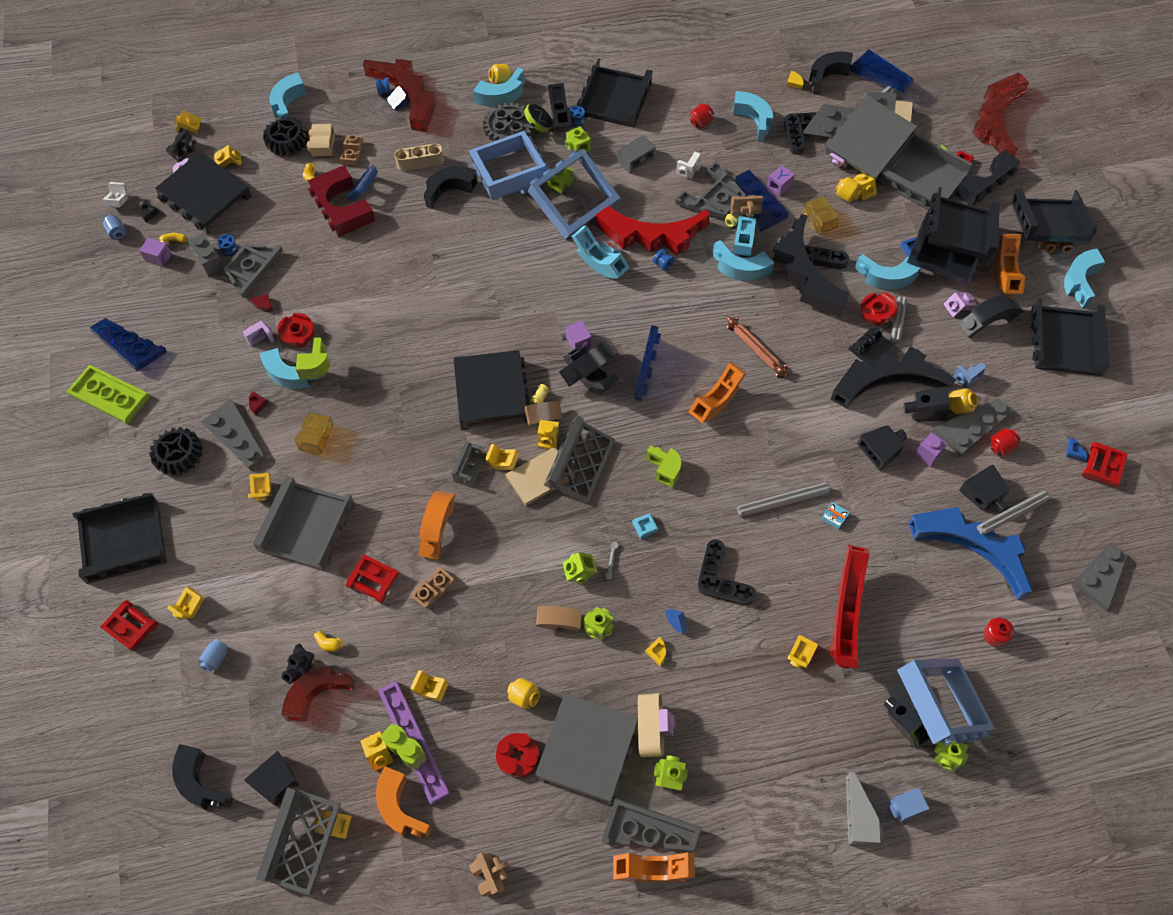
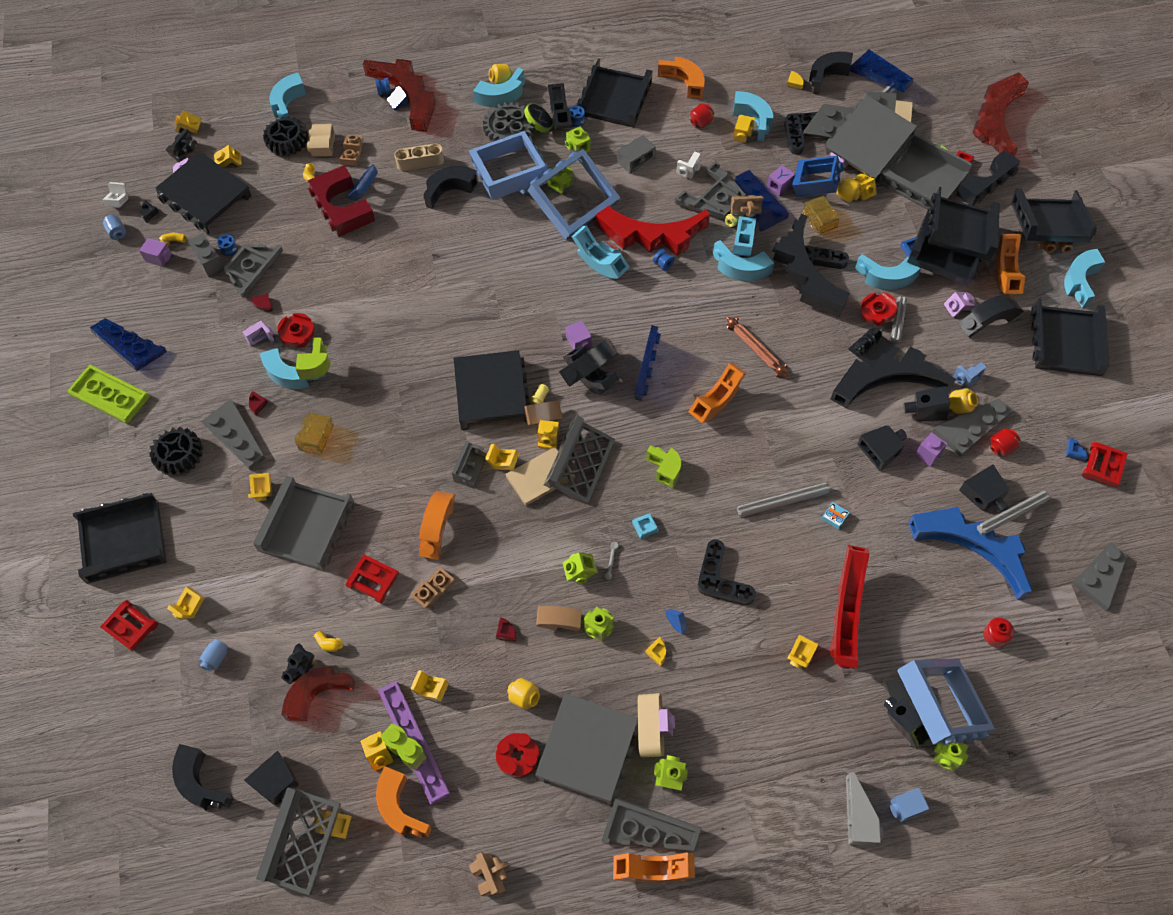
(506, 631): none -> dark red tile
(685, 71): none -> orange arch
(743, 128): none -> yellow brick
(814, 166): none -> blue window

